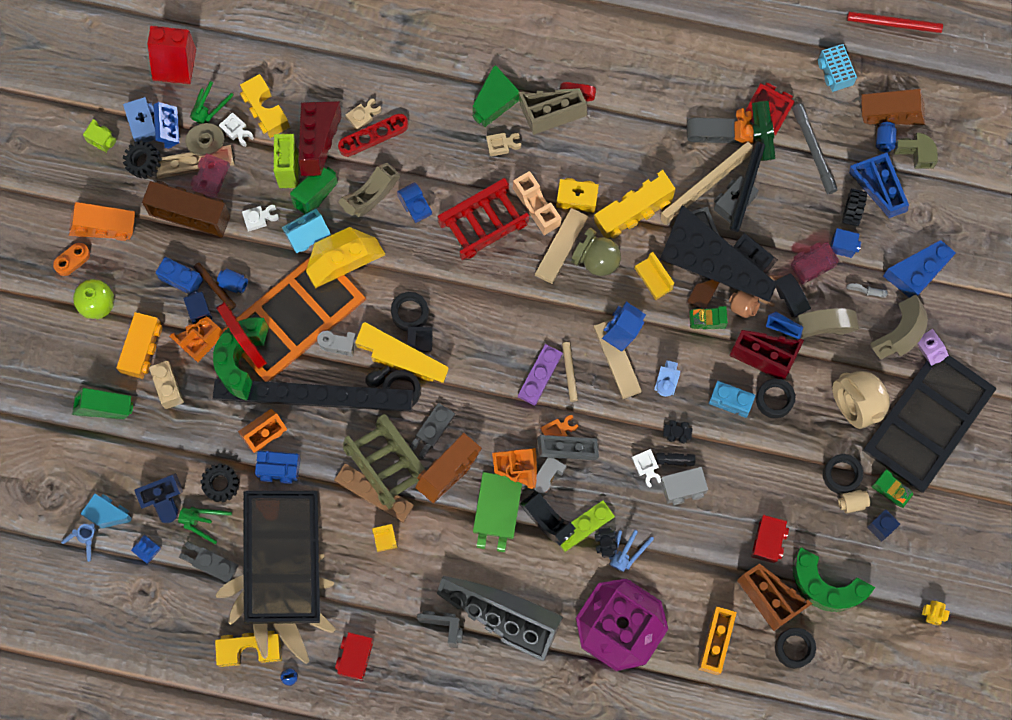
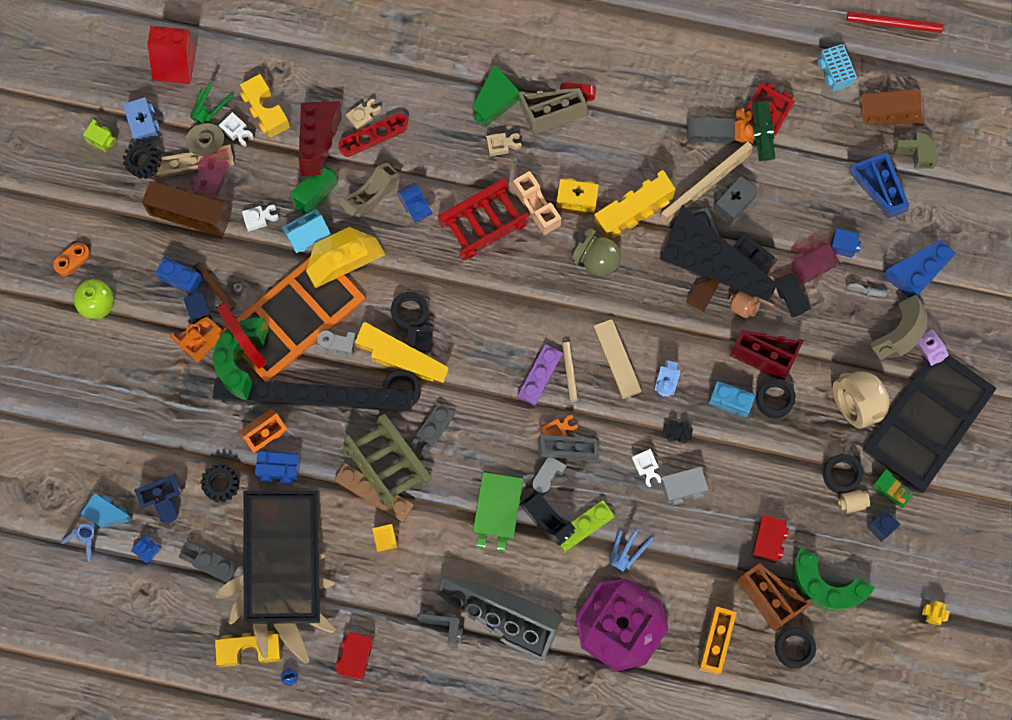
(101, 222): orange wedge -> none
(102, 404): green slope -> none
(139, 345): light orange brick -> none
(166, 124): blue bracket -> none
(166, 384): tan brick -> none
(191, 517): green plant -> none
(232, 281): blue brick -> none
(287, 163): lime window -> none
(377, 377): black cylinder -> none
(448, 468): dark orange wedge -> none
(517, 465): orange slope -> none
(561, 245): tan tile -> none
(607, 545): black piece -> none
(623, 326): blue brick -> none
(654, 276): yellow panel -> none
(675, 459): black axle -> none
(708, 318): green leg -> none
(747, 186): black axle -> none
(784, 325): blue piece -> none
(803, 121): dark grey piece -> none
(827, 321): dark tan arch -> none
(854, 207): black tyre -> none
(886, 137): blue brick -> none

